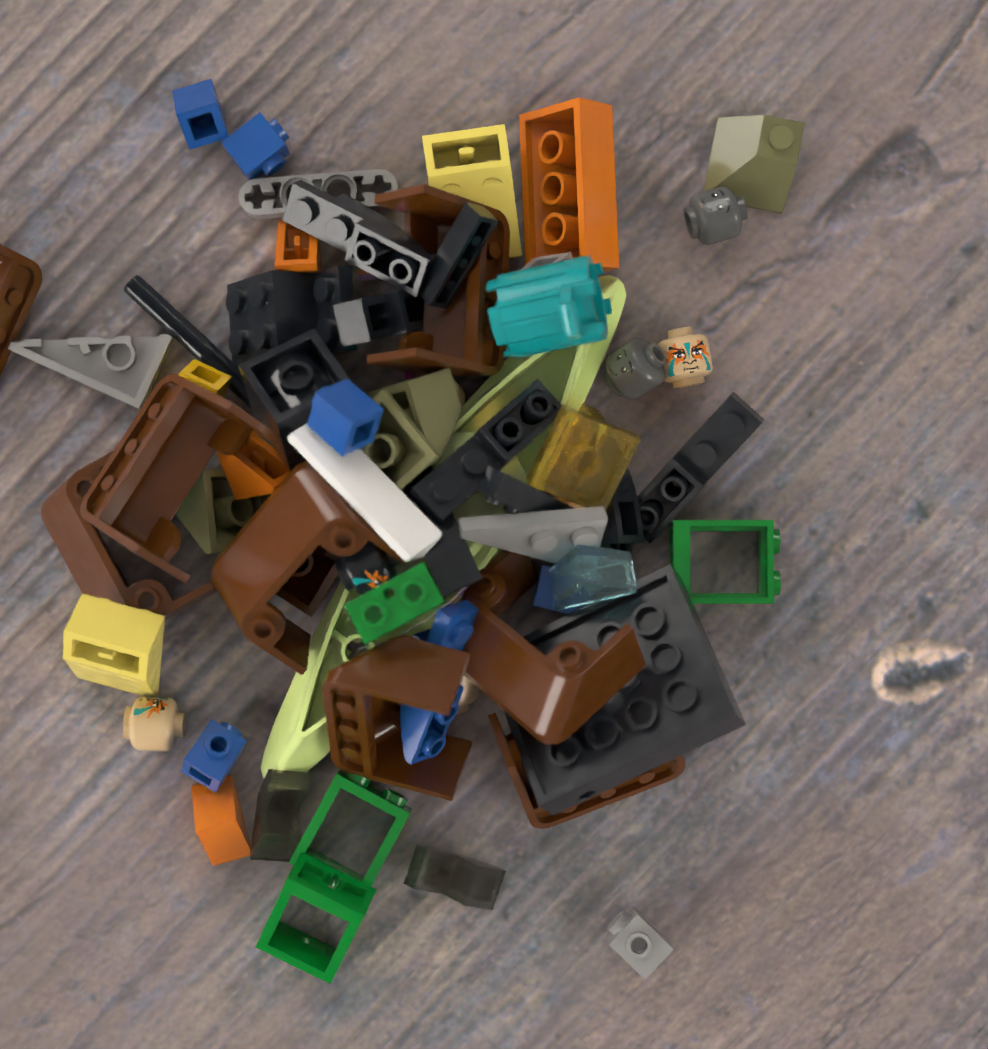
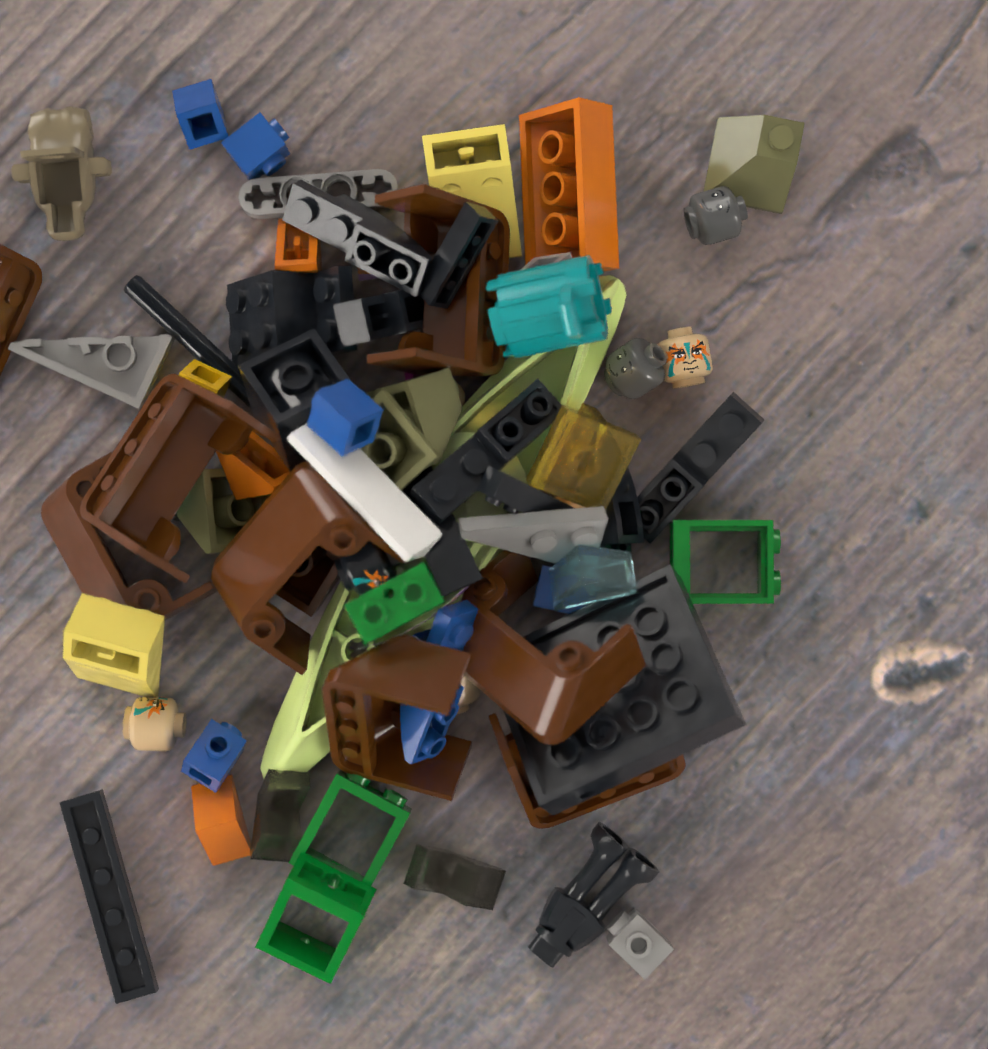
(62, 169): none -> dark tan piece
(109, 896): none -> black plate
(571, 922): none -> black piece

